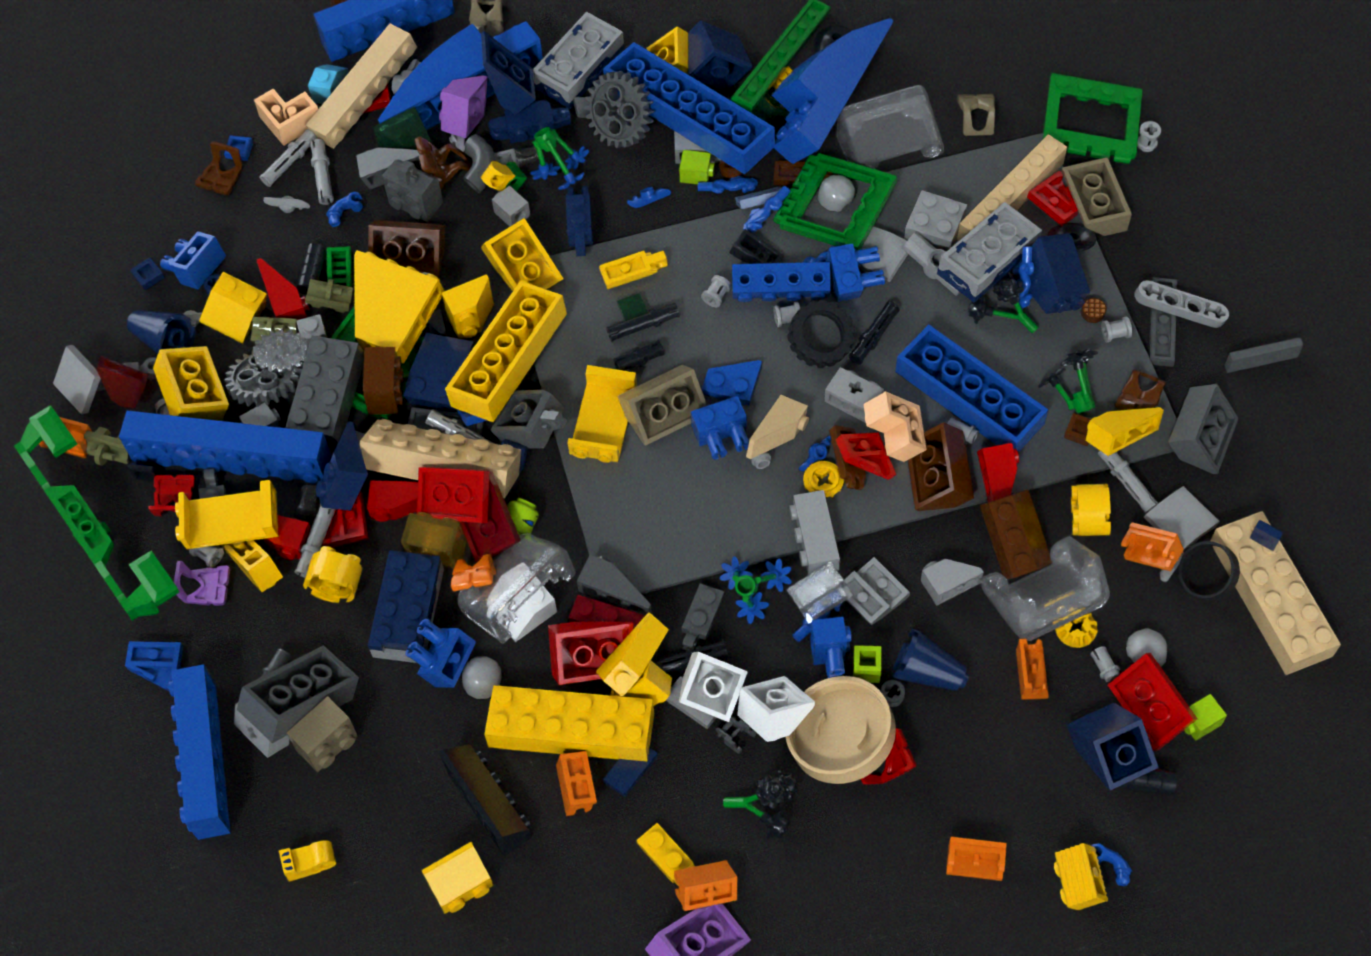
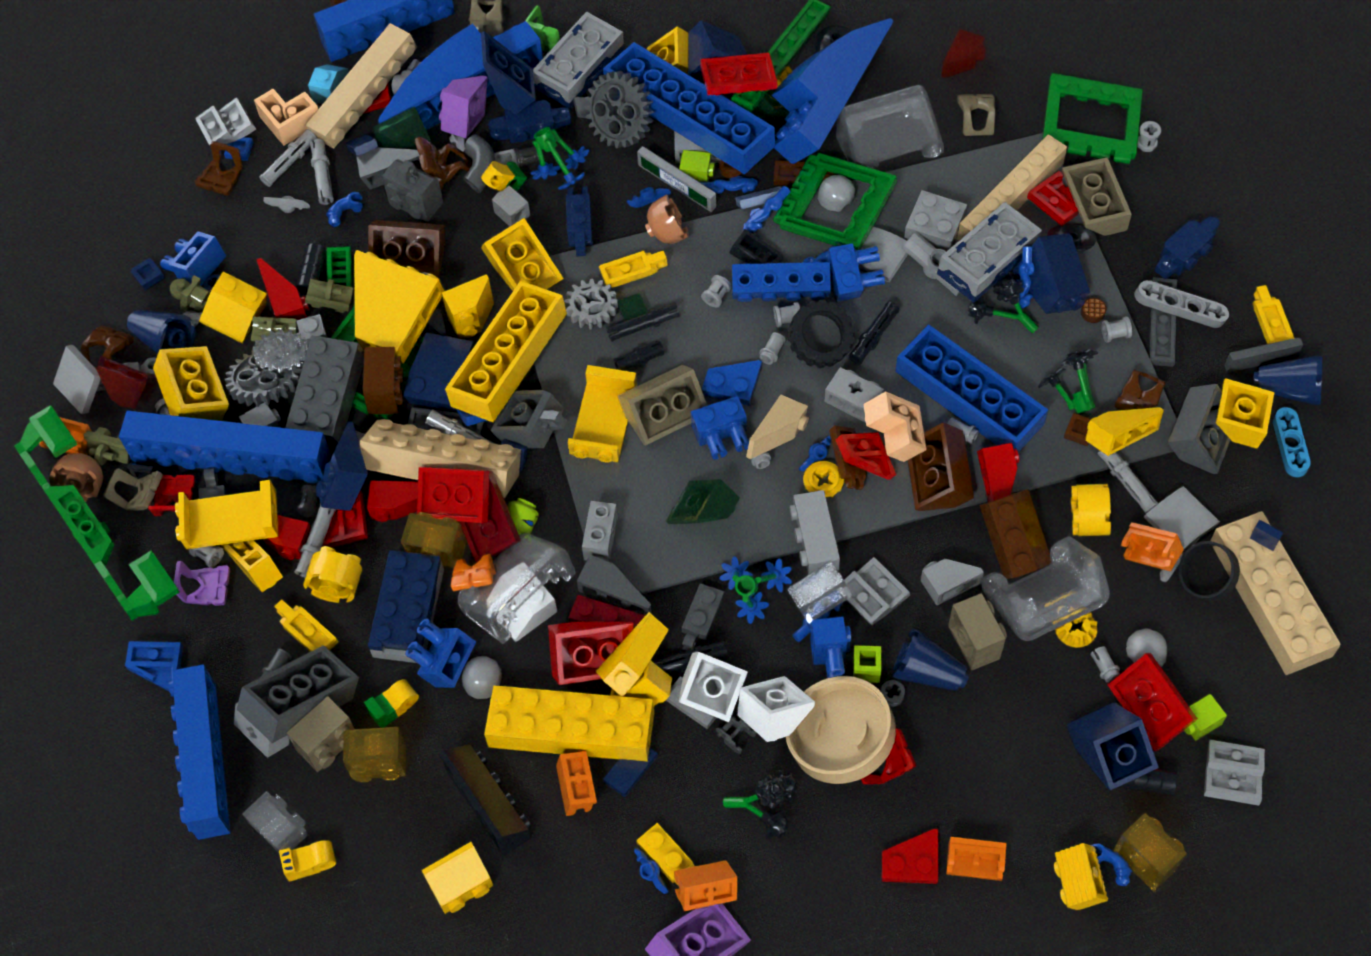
(79, 471): none -> nougat cylinder
(108, 337): none -> reddish brown piece
(145, 485): none -> dark tan piece
(190, 296): none -> olive hips
(226, 124): none -> light grey slope
(275, 823): none -> clear brick
(304, 627): none -> yellow hinge
(361, 145): none -> dark blue tile
(374, 753): none -> clear yellow brick
(391, 703): none -> leg
(548, 36): none -> bright green piece
(590, 302): none -> light grey gear
(600, 530): none -> light grey brick
(650, 871): none -> blue piece
(665, 221): none -> nougat cylinder
(677, 179): none -> light grey tile
(703, 502): none -> clear green slope
(738, 74): none -> red plate
(769, 353): none -> light grey pin
(912, 860): none -> red wing
(963, 53): none -> clear red slope
(977, 631): none -> dark tan brick
(1031, 670): orange hinge -> none
(1150, 851): none -> clear yellow brick
(1186, 247): none -> dark blue hinge
(1234, 772): none -> light grey slope
(1244, 412): none -> yellow slope
(1271, 316): none -> yellow hinge
(1287, 452): none -> dark azure beam
(1293, 379): none -> dark blue cone

